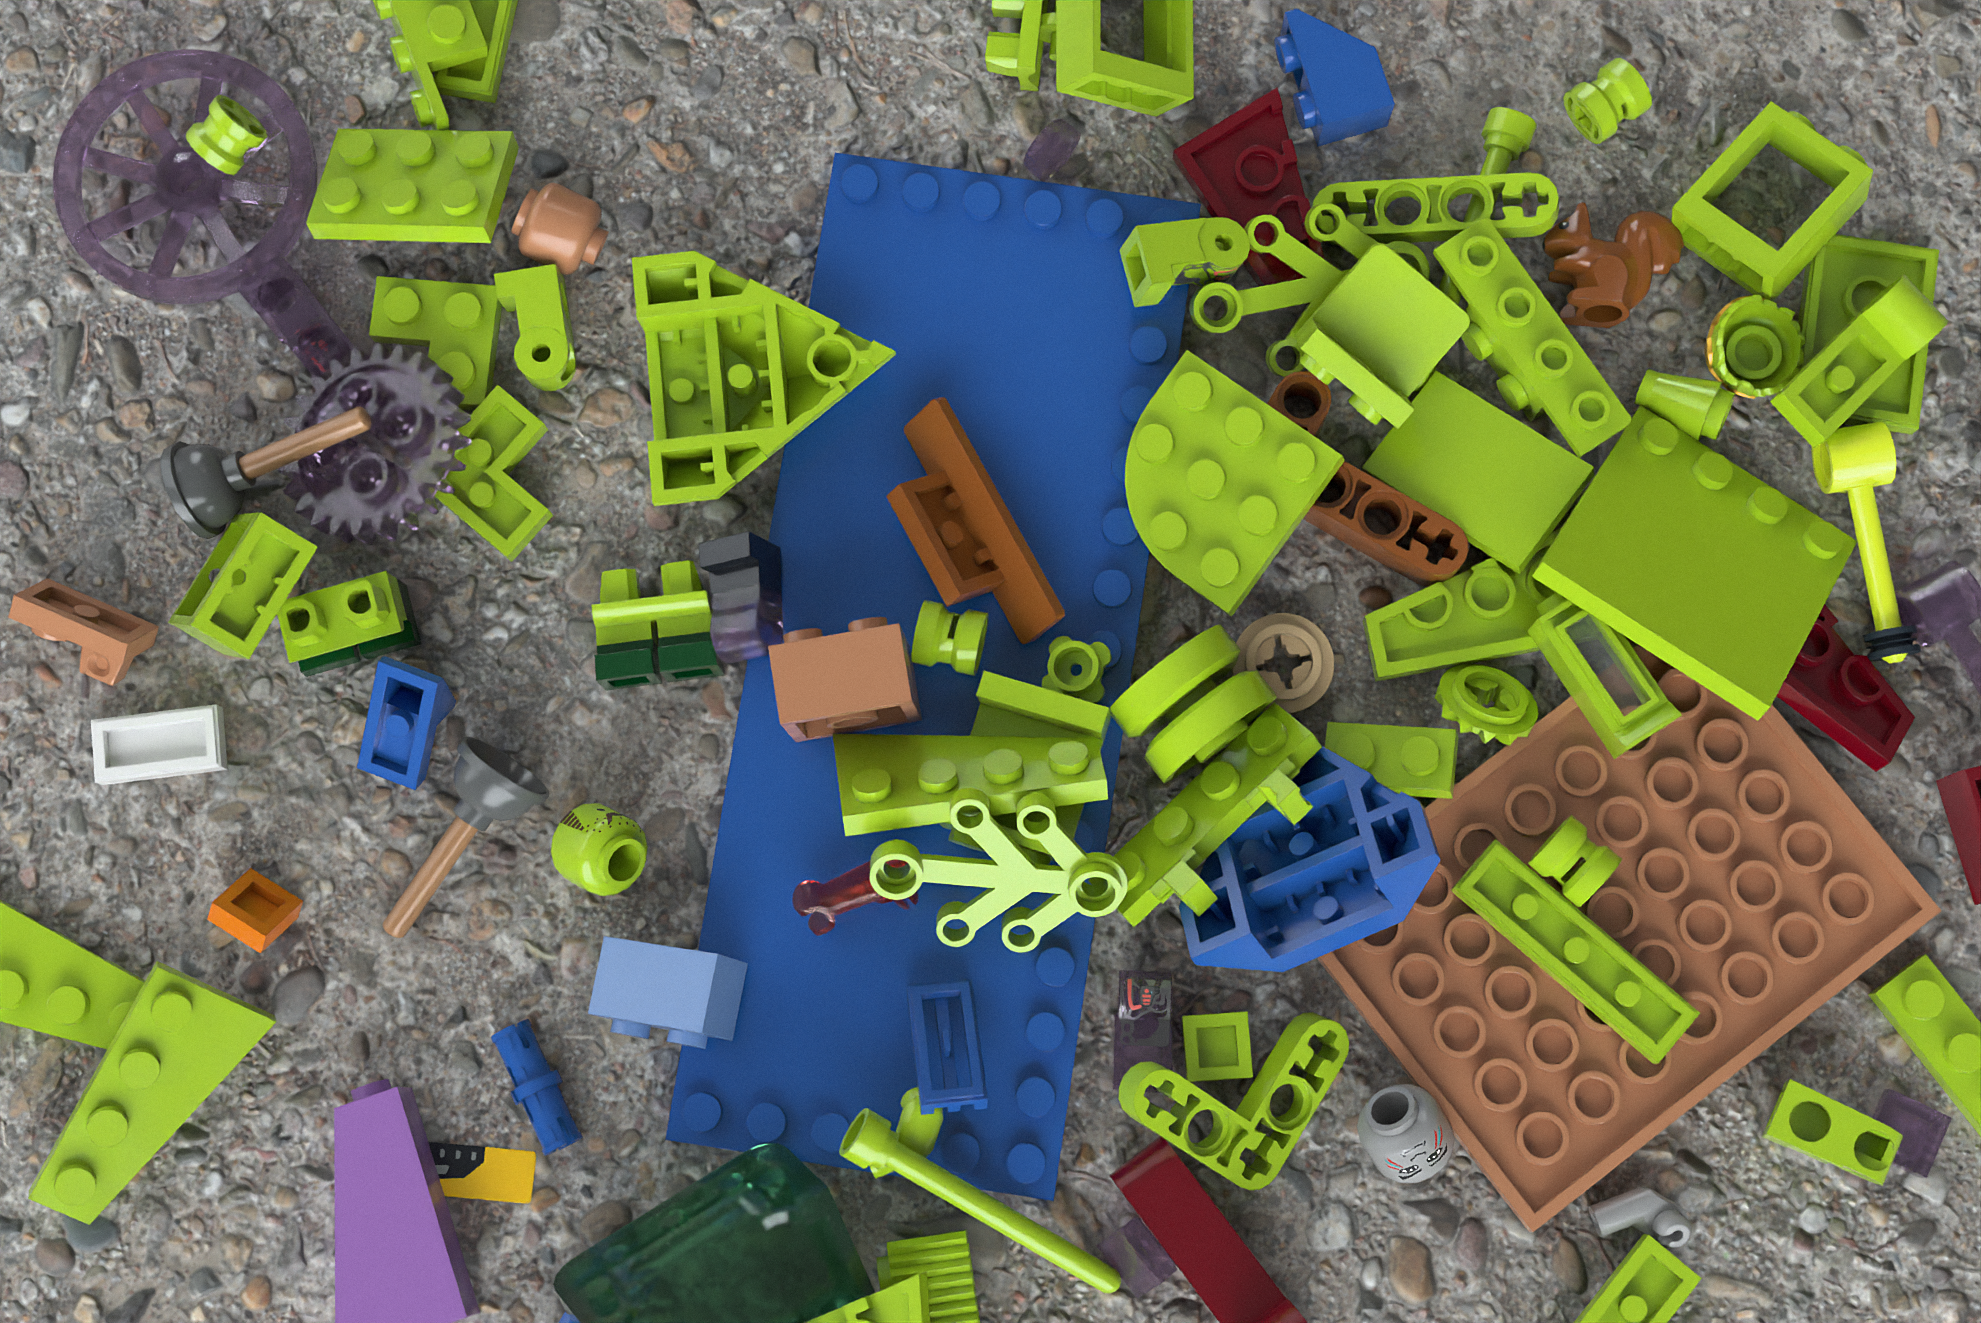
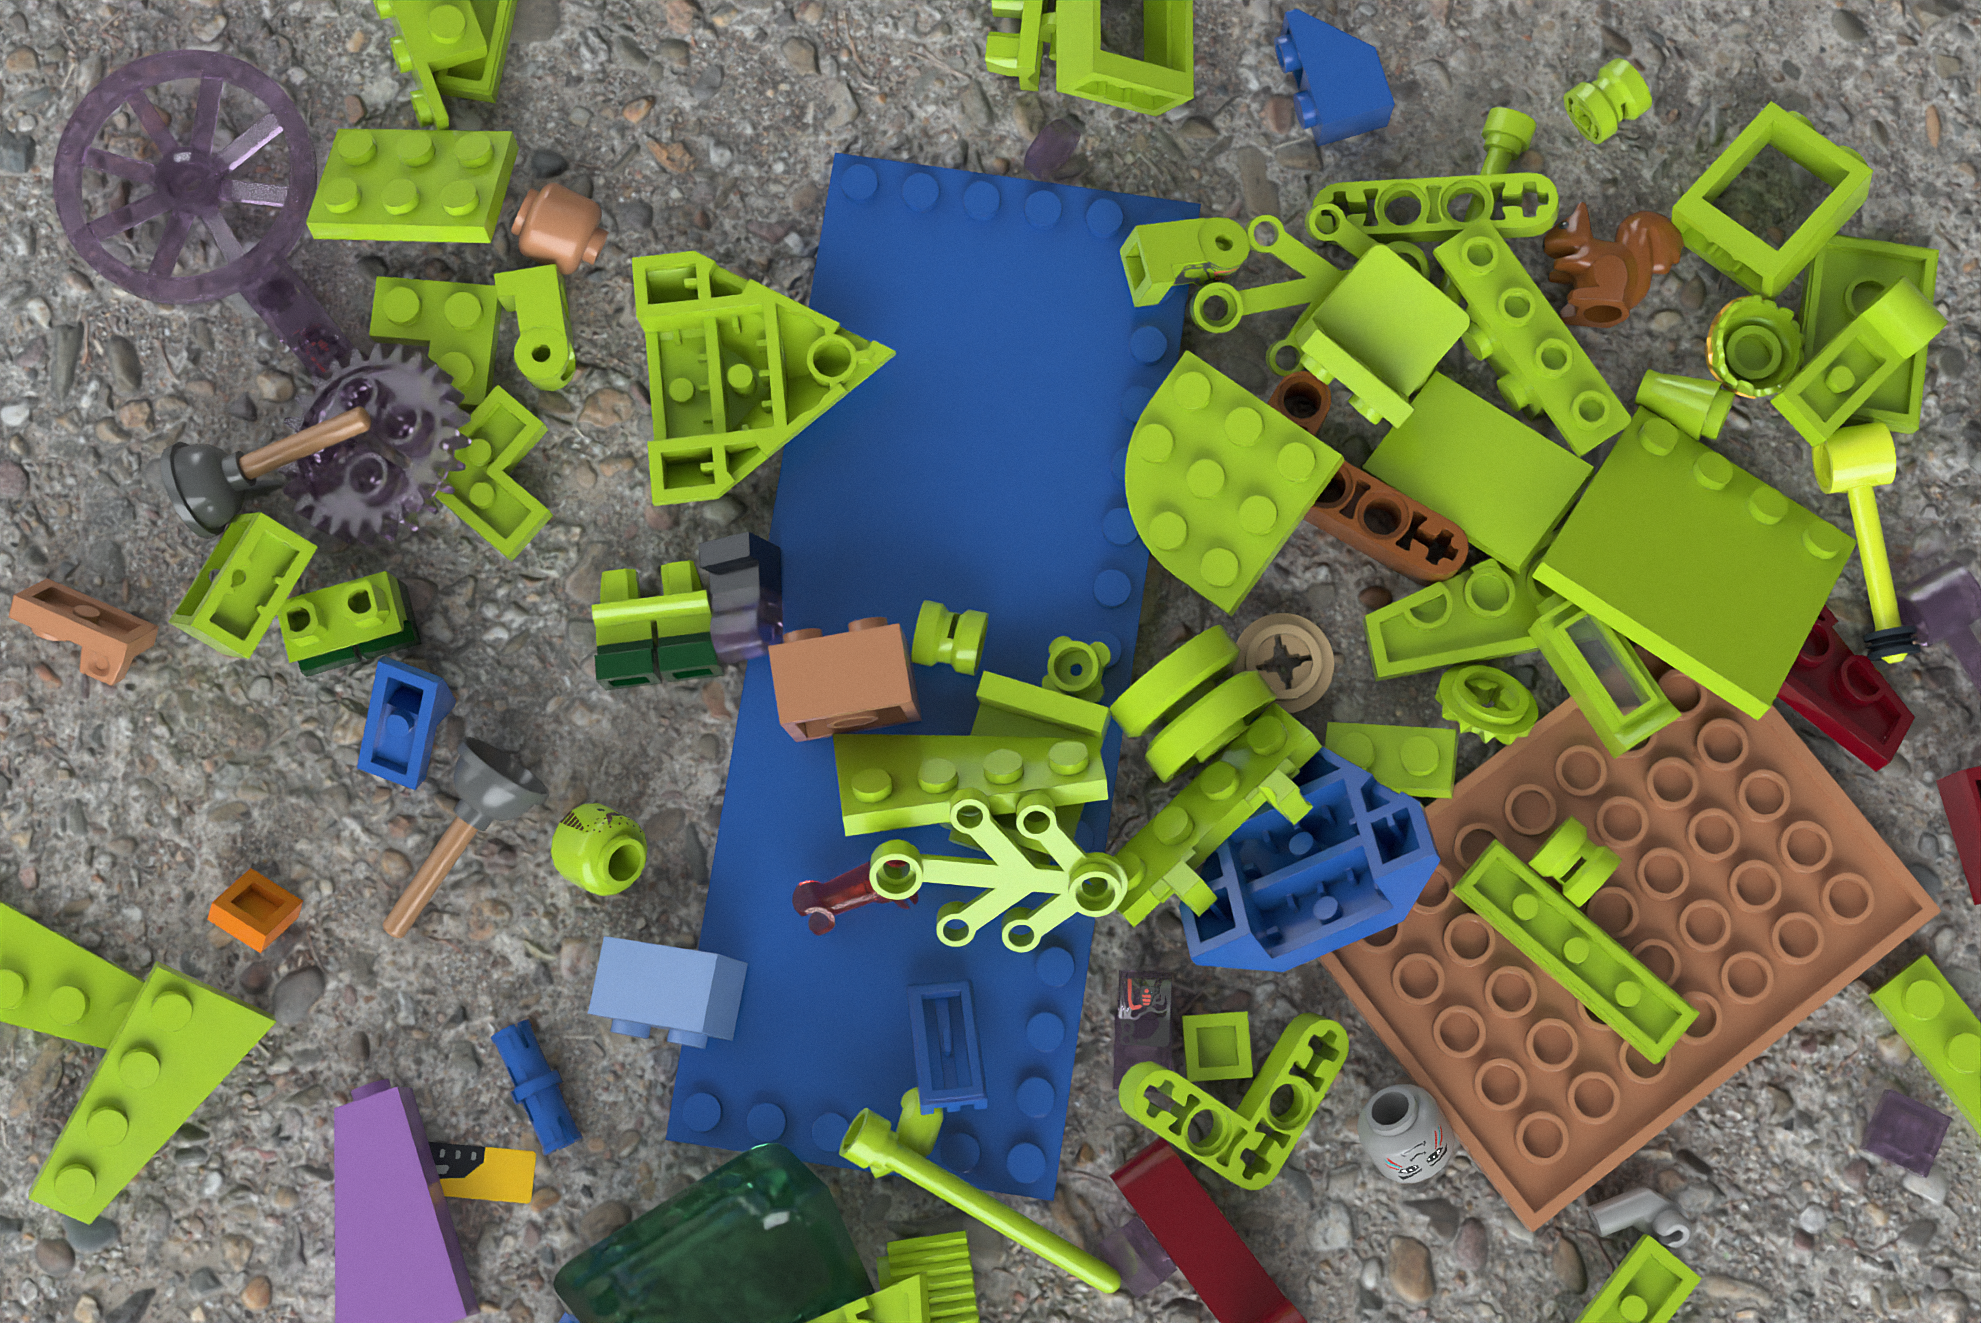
(159, 744): white tile -> none
(226, 135): lime wheel -> none
(967, 529): dark orange bracket -> none
(1249, 171): dark red wing -> none
(1832, 1132): lime leg -> none

